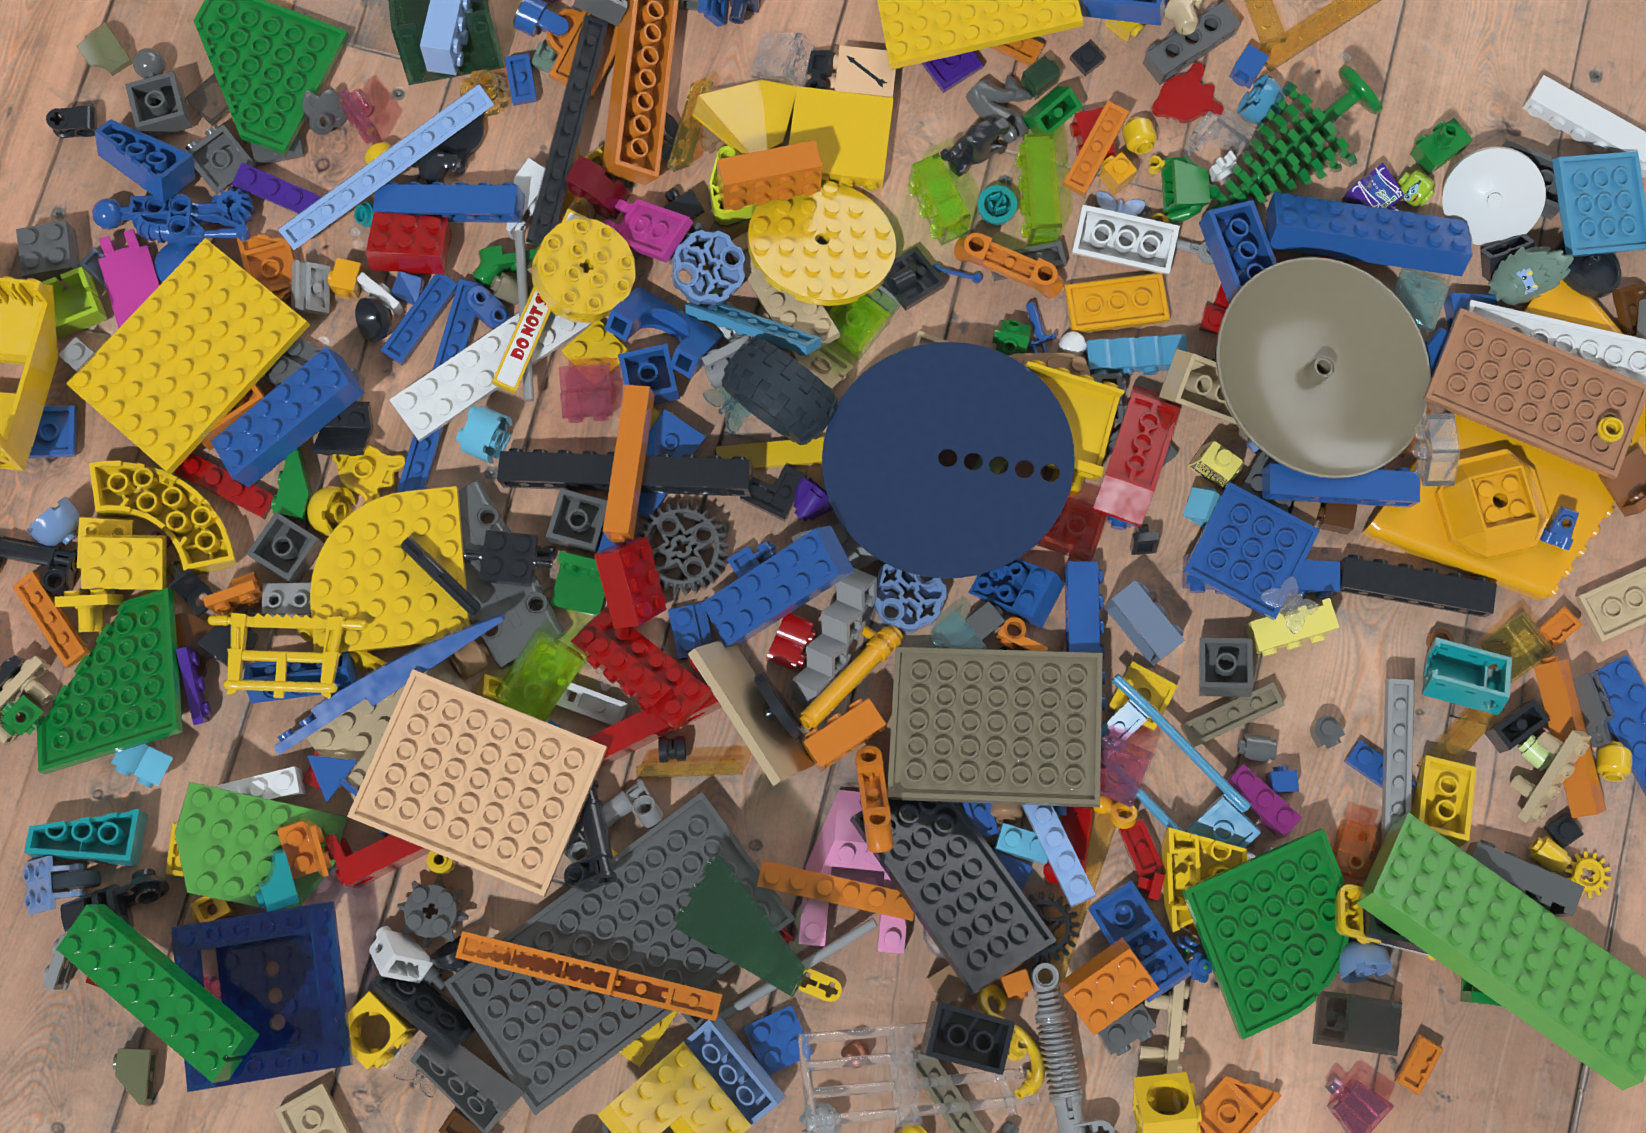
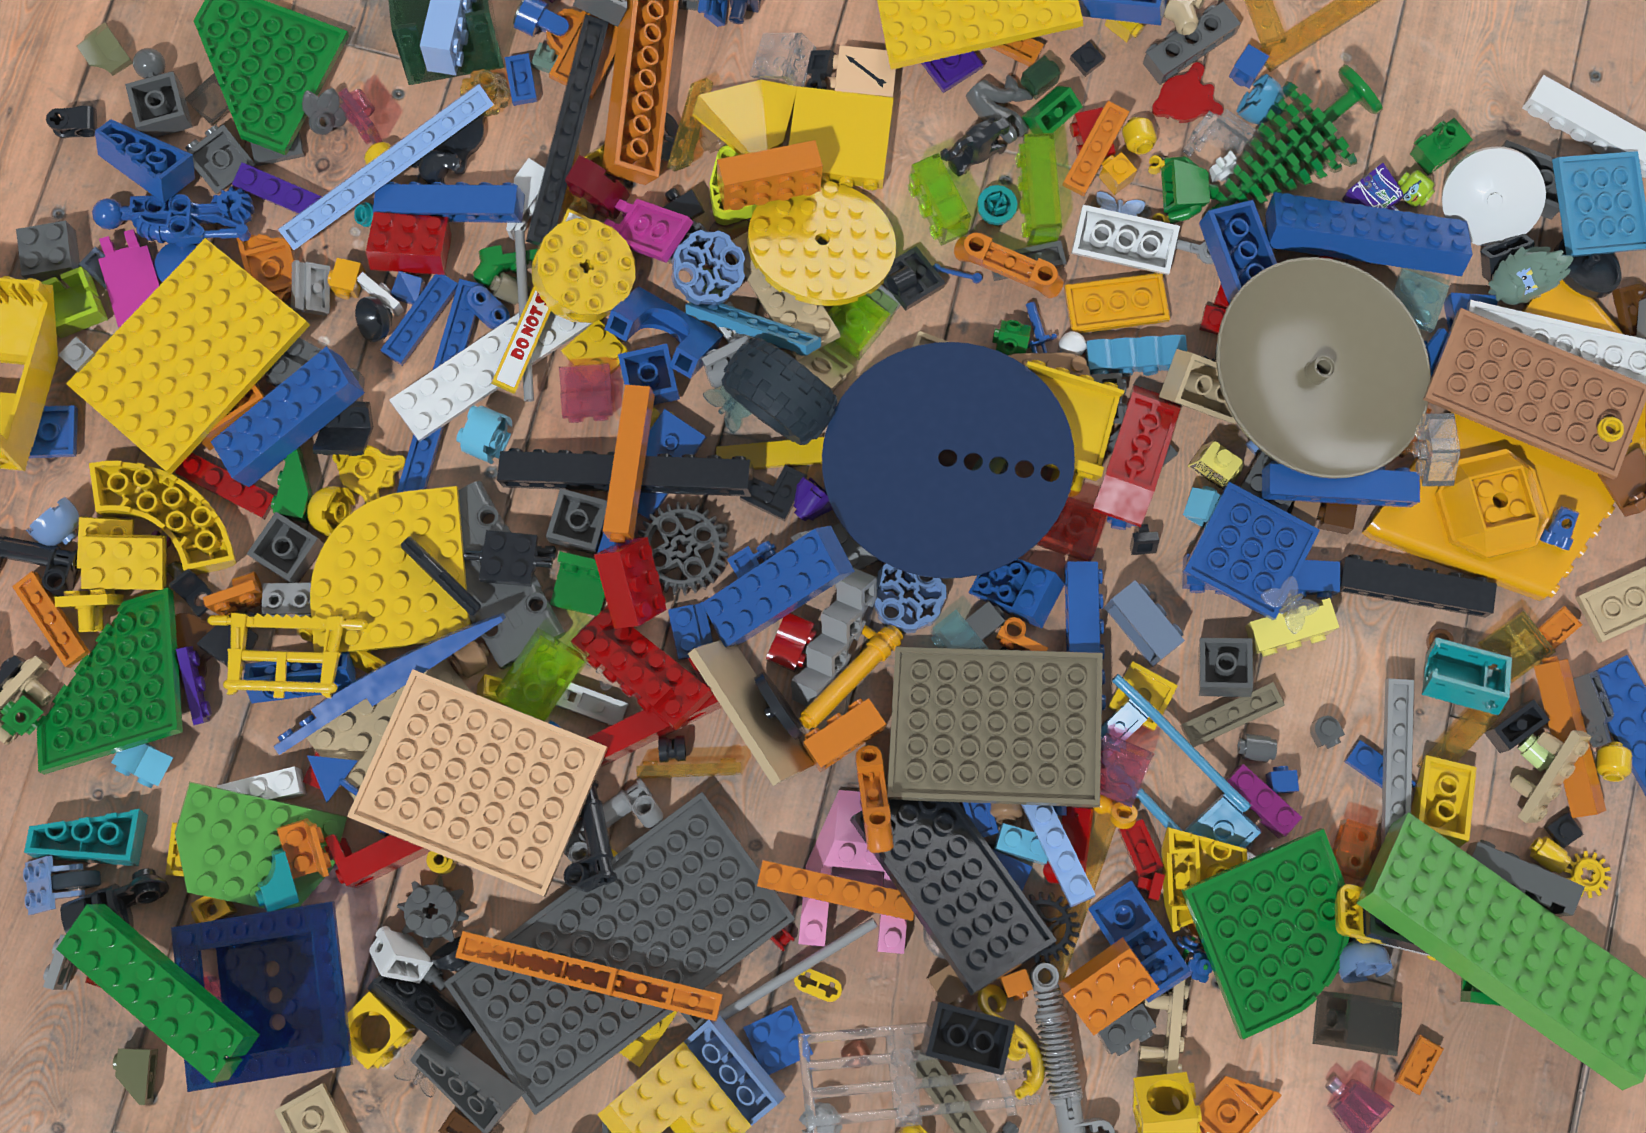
(734, 926): clear green windscreen -> none

